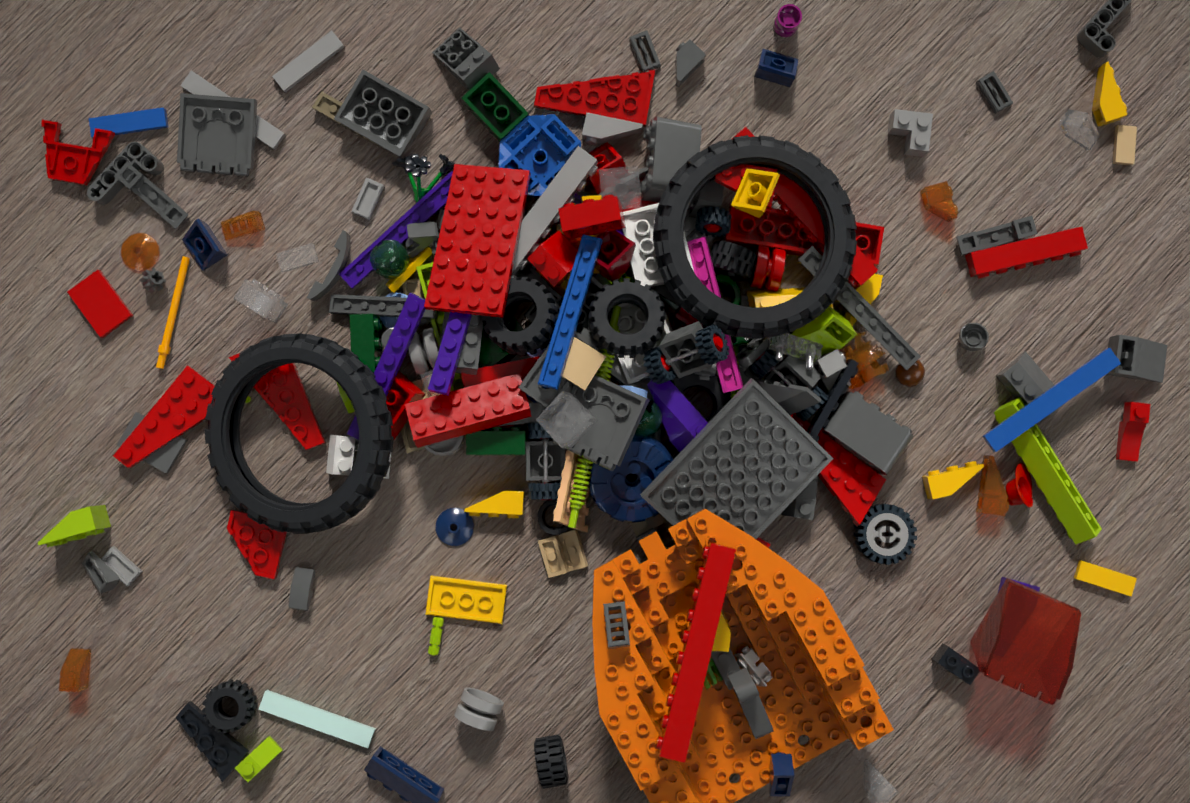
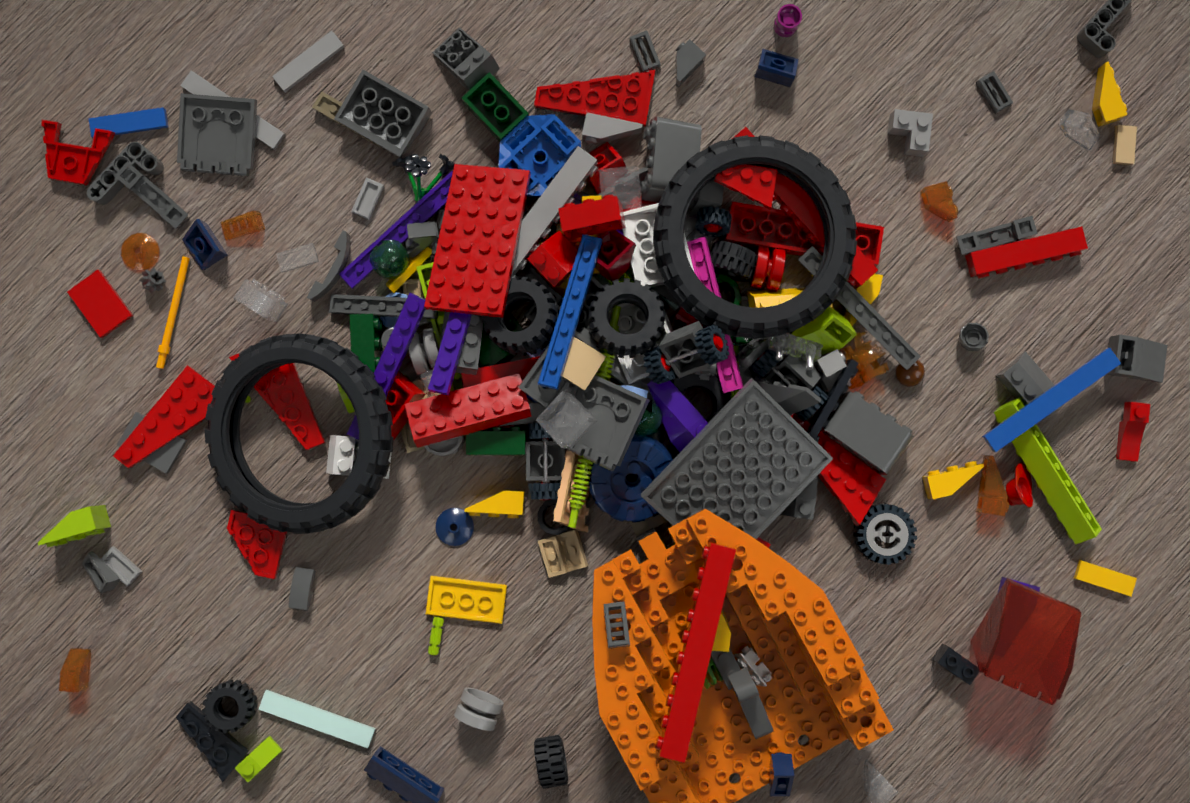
(755, 191): yellow slope -> none

